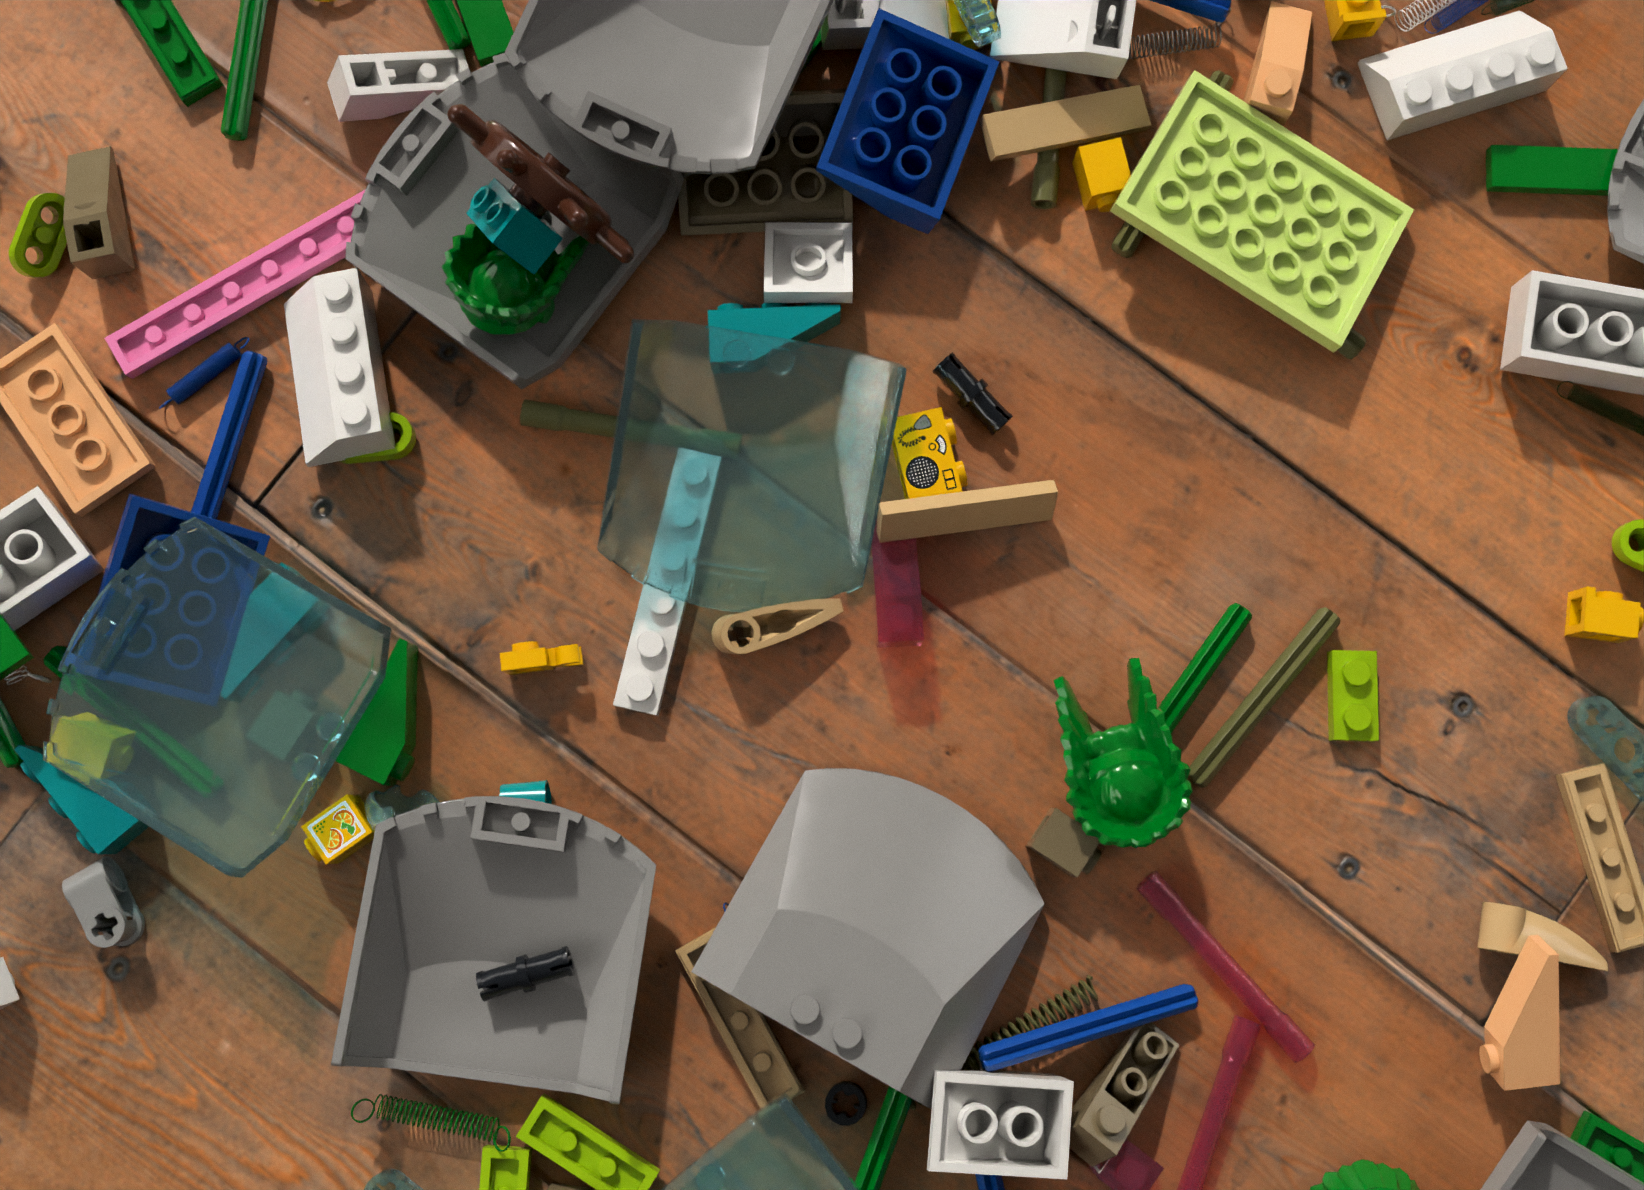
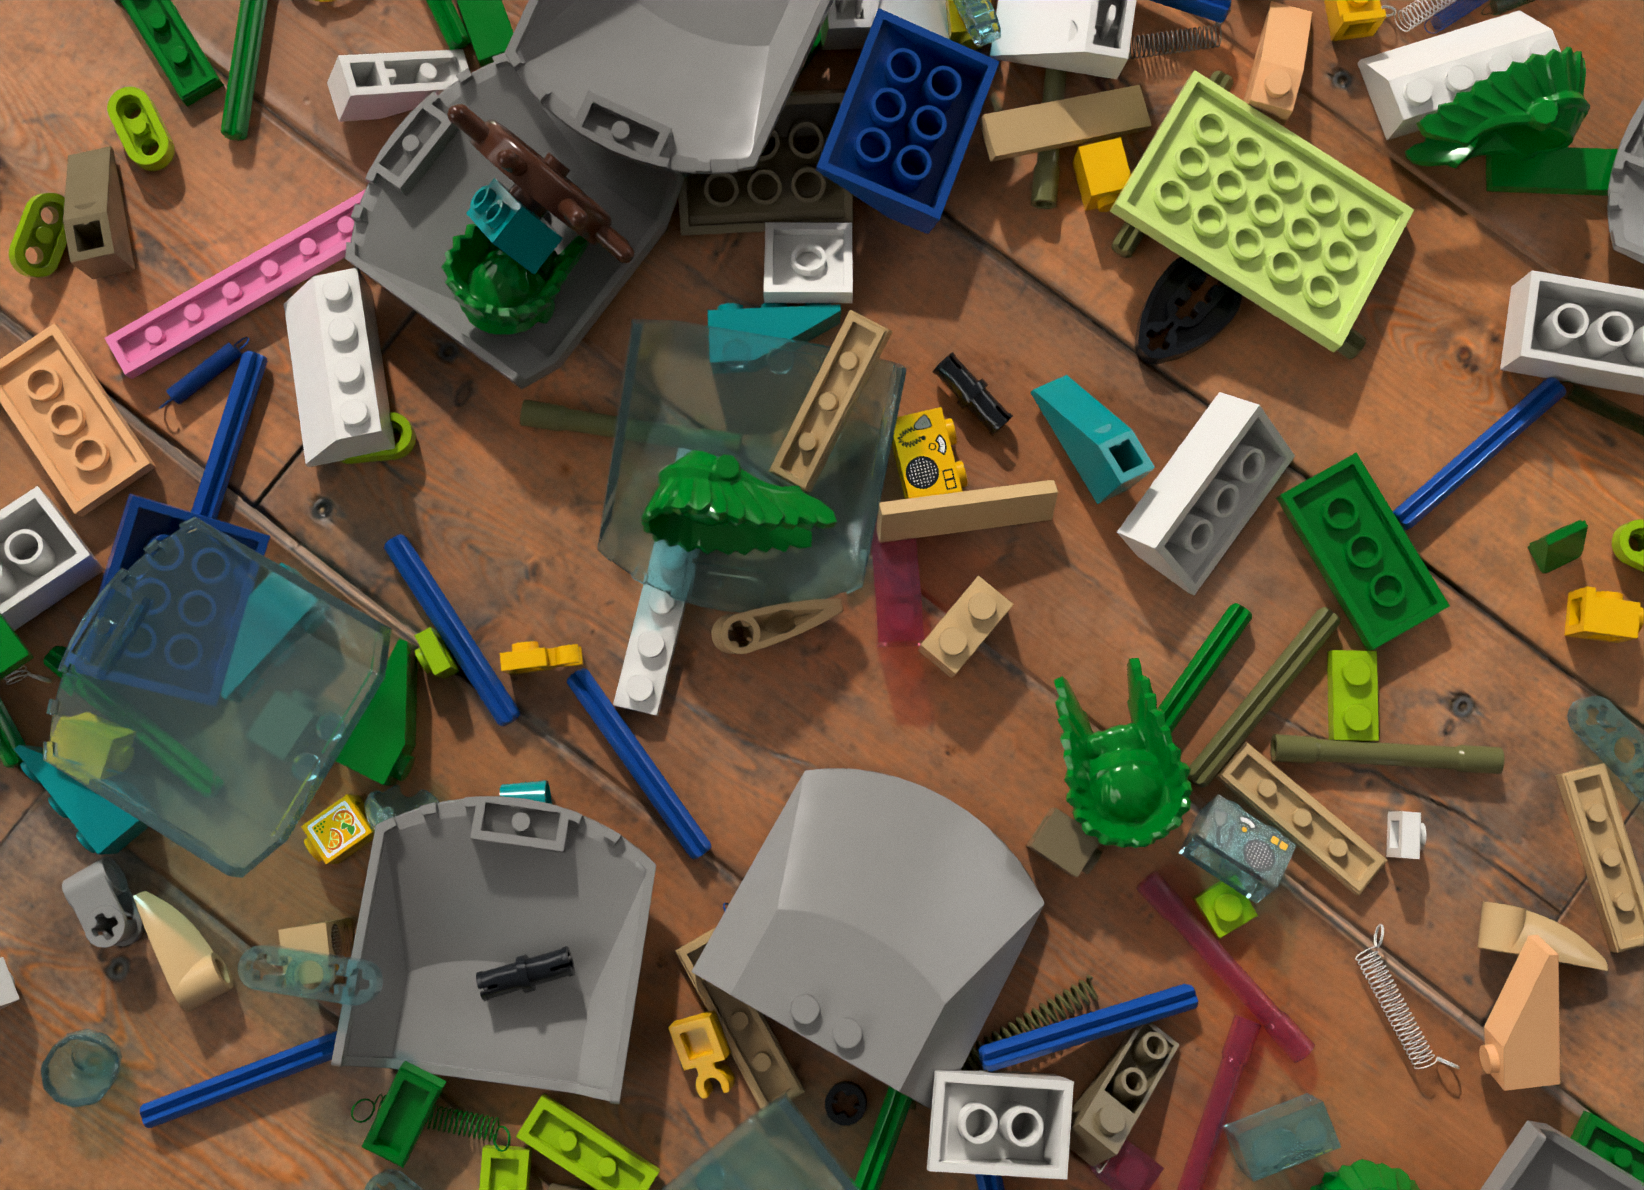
(81, 1068): none -> clear light blue hair
(143, 131): none -> lime plate
(183, 953): none -> tan piece
(238, 1081): none -> blue axle
(279, 956): none -> clear light blue beam
(325, 937): none -> tan brick
(404, 1114): none -> green tile
(434, 654): none -> lime plate
(452, 630): none -> blue axle
(639, 763): none -> blue axle
(703, 1046): none -> yellow plate
(719, 506): none -> green piece
(830, 401): none -> tan tile
(965, 626): none -> tan brick
(1093, 438): none -> teal slope
(1185, 334): none -> black piece
(1207, 491): none -> white slope
(1224, 908): none -> lime plate
(1237, 848): none -> clear light blue brick
(1281, 1136): none -> clear light blue brick
(1301, 818): none -> tan tile
(1362, 552): none -> green plate
(1394, 1014): none -> white piece
(1405, 835): none -> white plate
(1460, 758): none -> olive piece
(1479, 452): none -> blue axle
(1513, 112): none -> green piece
(1559, 546): none -> green slope

